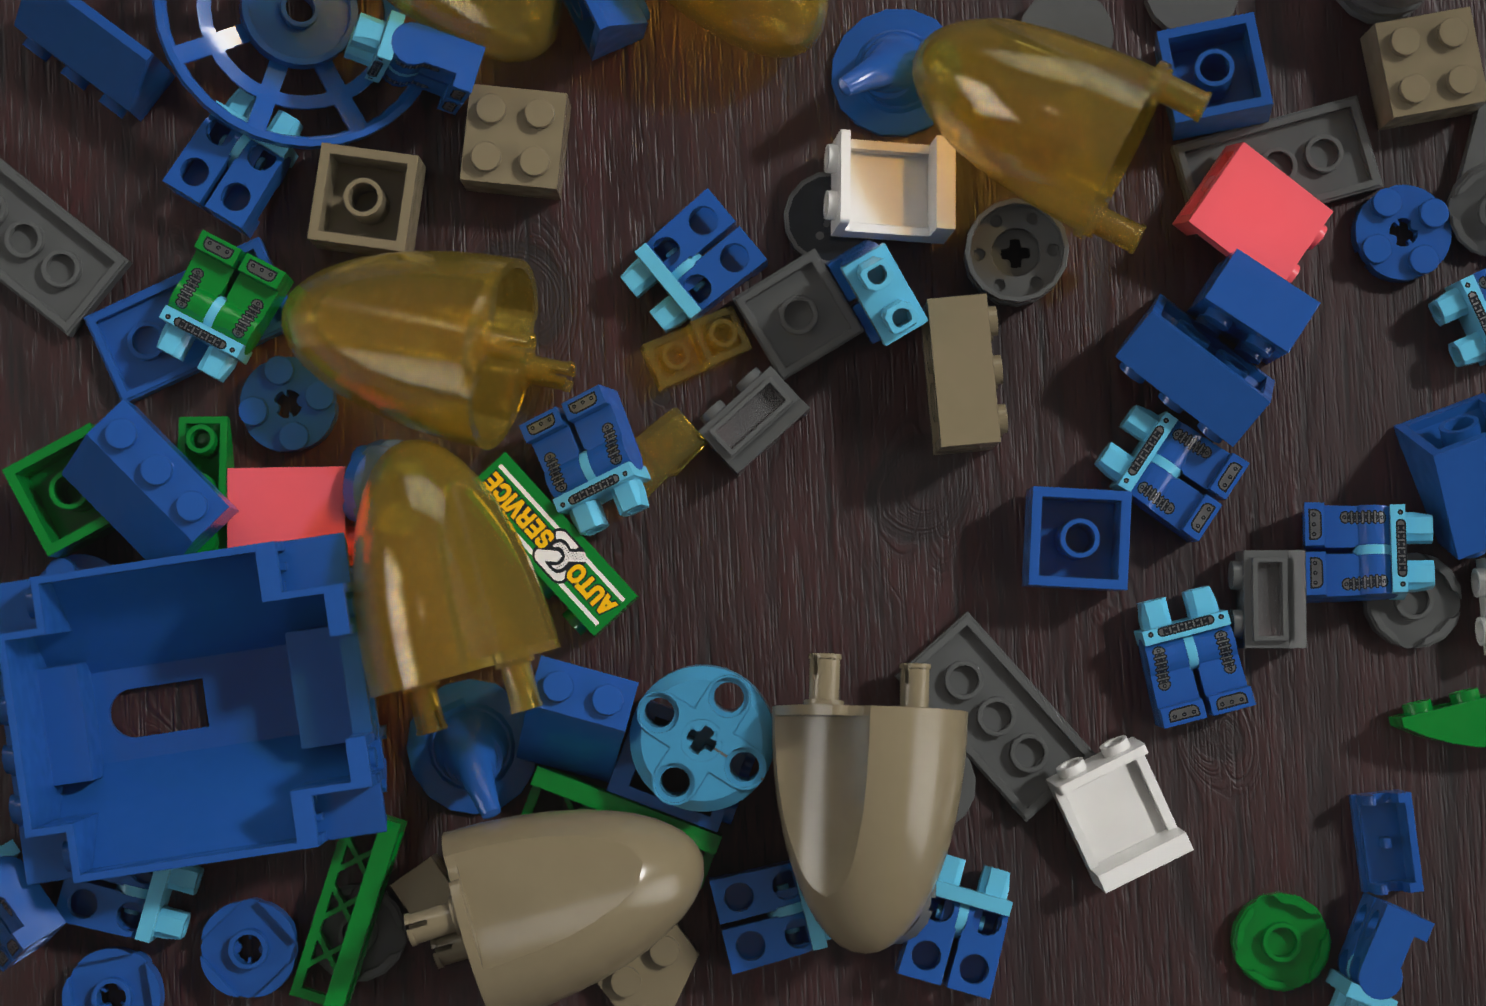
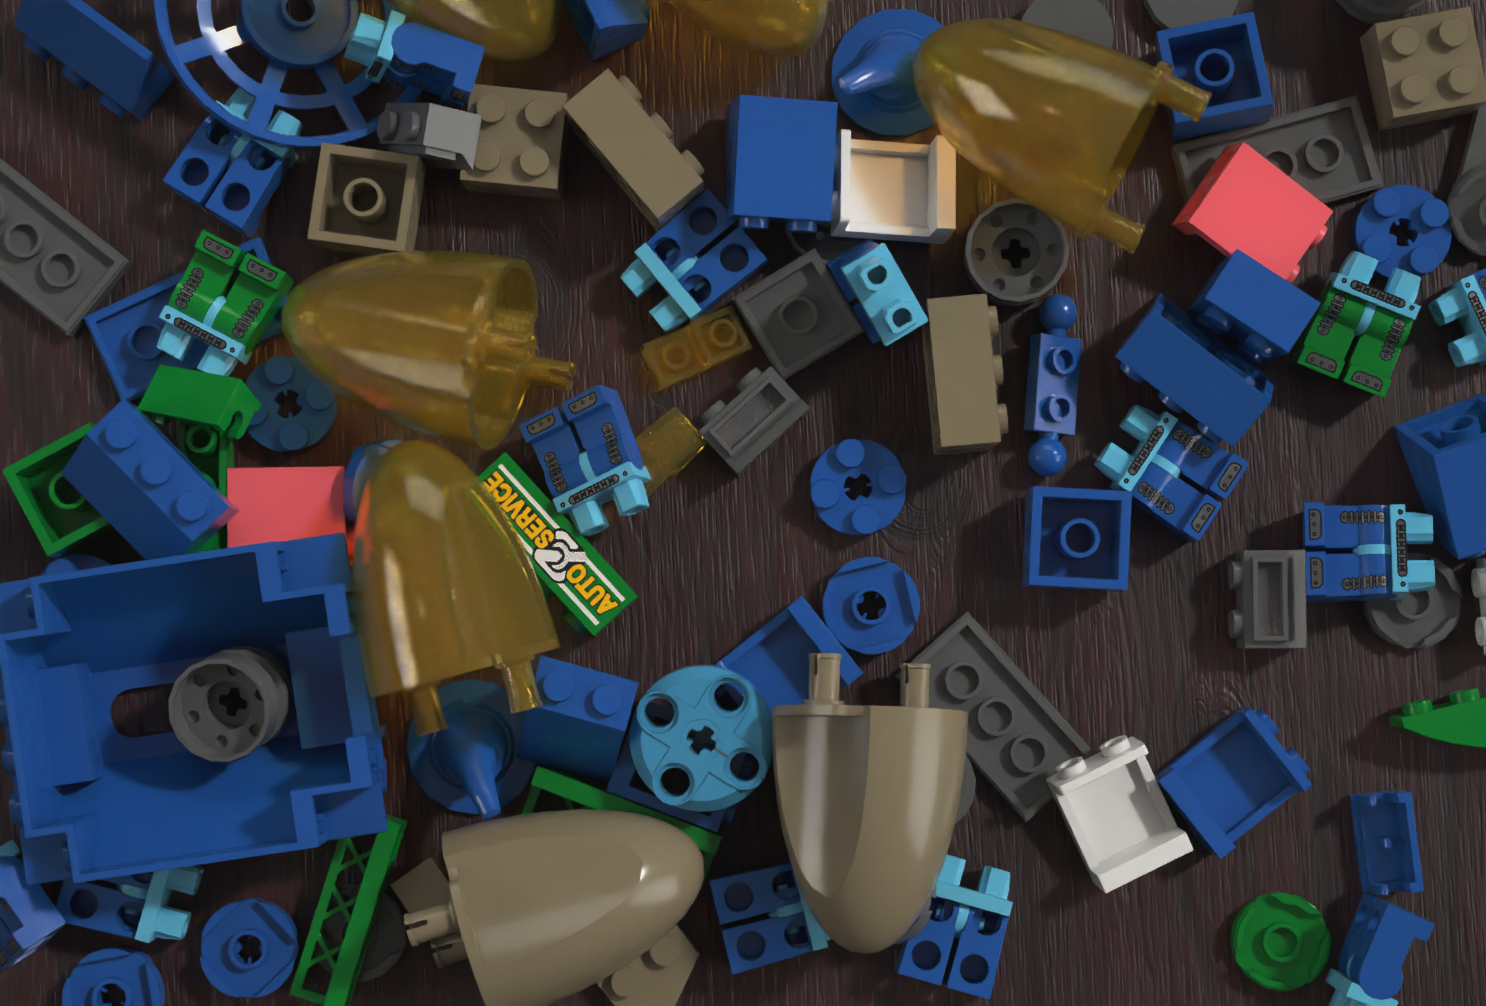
(199, 399): none -> green hinge
(212, 716): none -> dark grey wheel
(433, 132): none -> dark grey window
(635, 148): none -> dark tan brick
(778, 657): none -> blue panel
(780, 162): none -> blue slope
(850, 460): none -> blue plate
(893, 621): none -> blue plate
(1052, 385): none -> blue plate
(1190, 661): hips -> none
(1232, 779): none -> blue panel
(1359, 327): none -> hips

